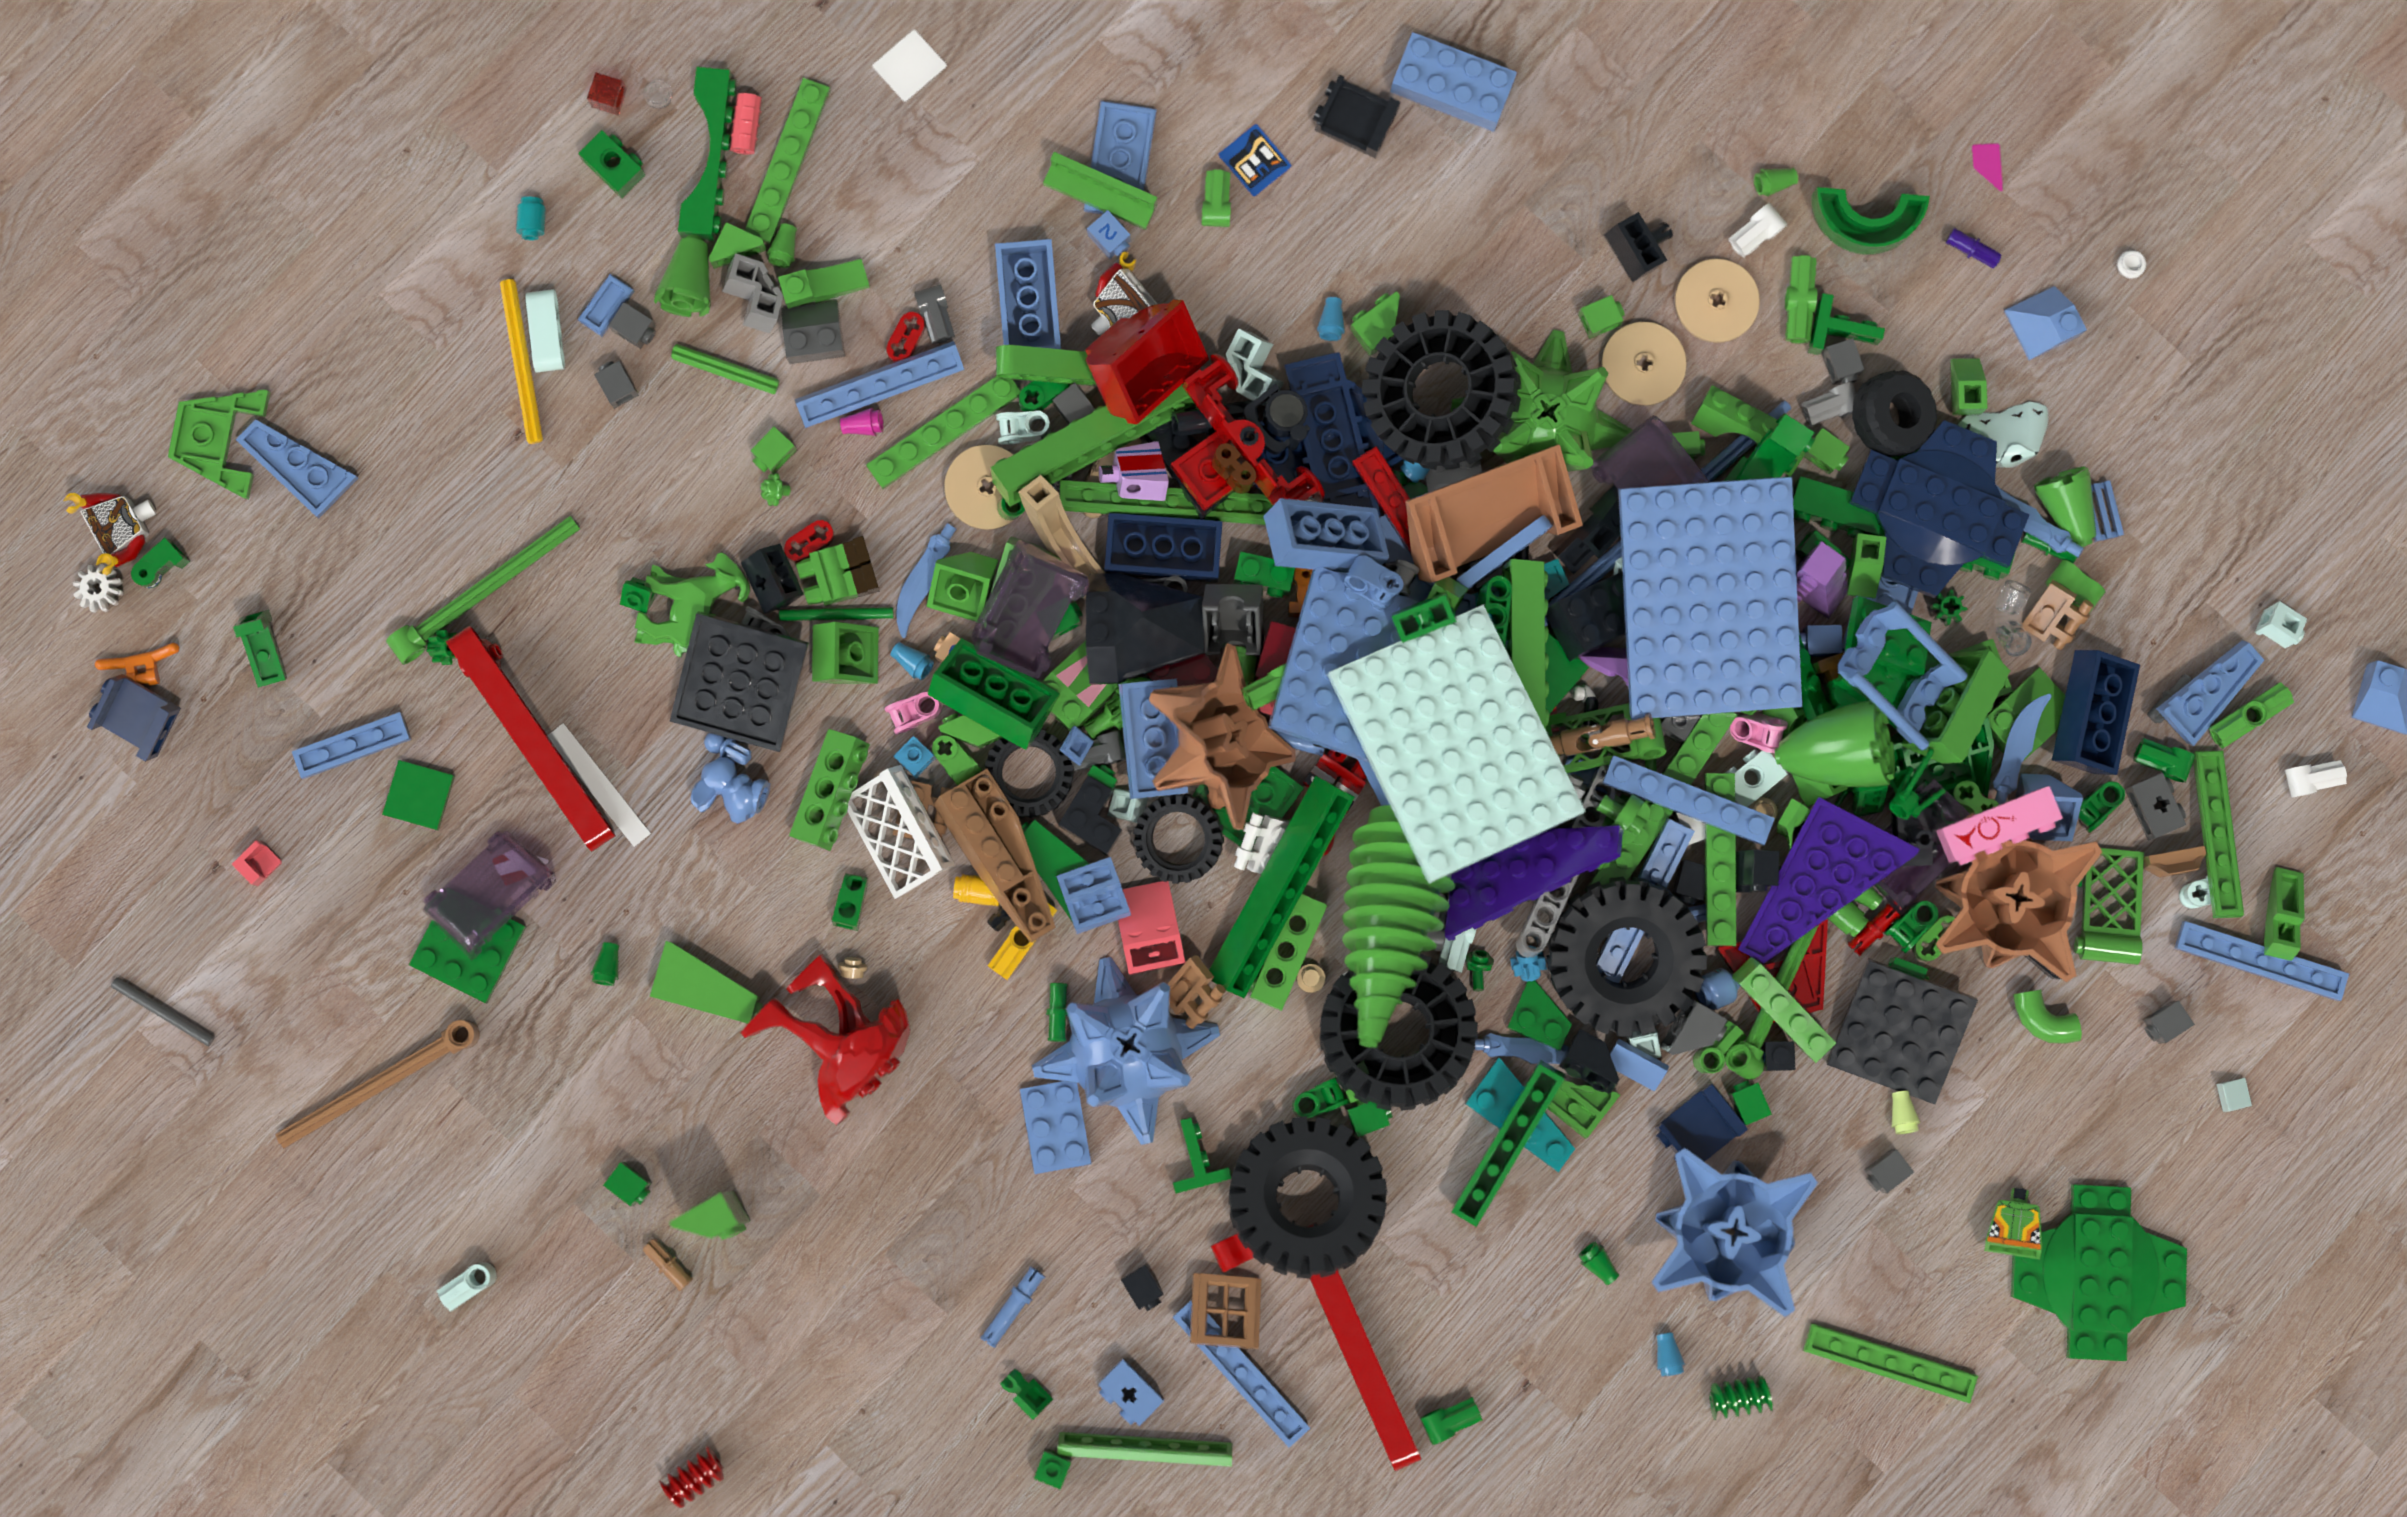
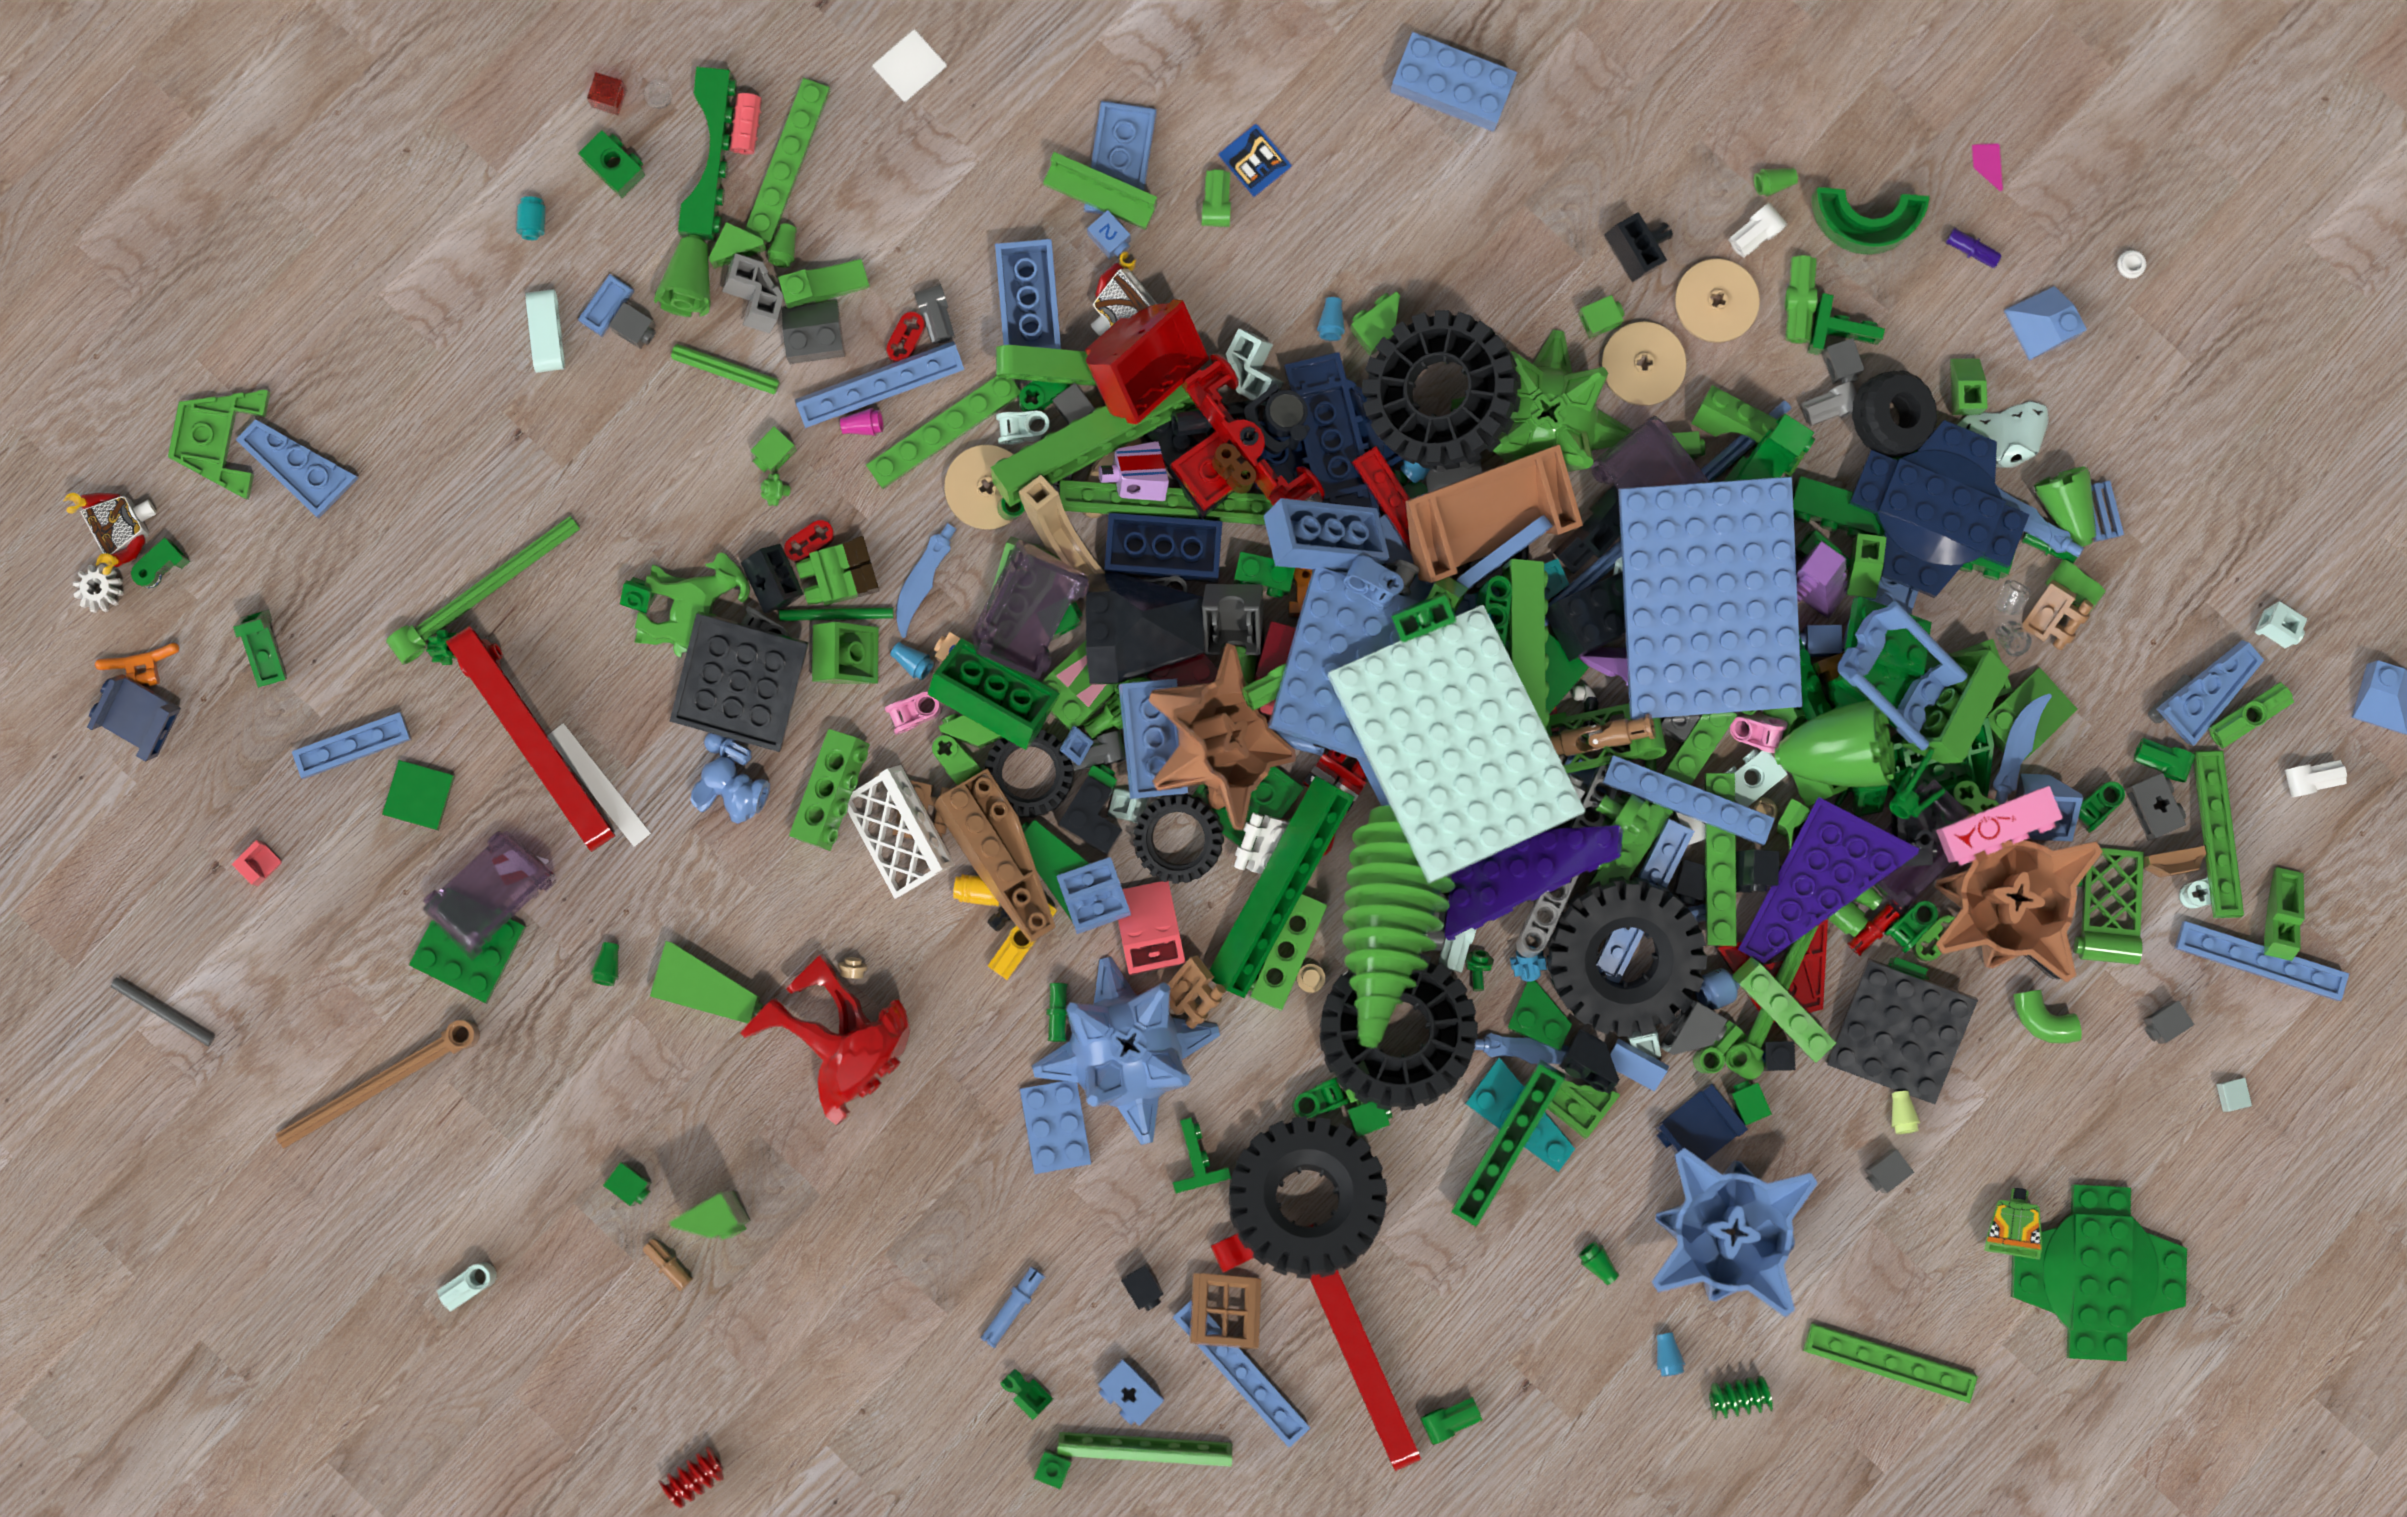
(521, 361): yellow axle -> none
(615, 383): dark grey brick -> none
(850, 902): green leg -> none
(914, 757): dark azure brick -> none
(962, 584): bright green slope -> none
(1355, 117): black panel -> none
(1827, 452): bright green brick -> none
(1954, 602): green gear -> none
(2096, 712): dark blue brick -> none

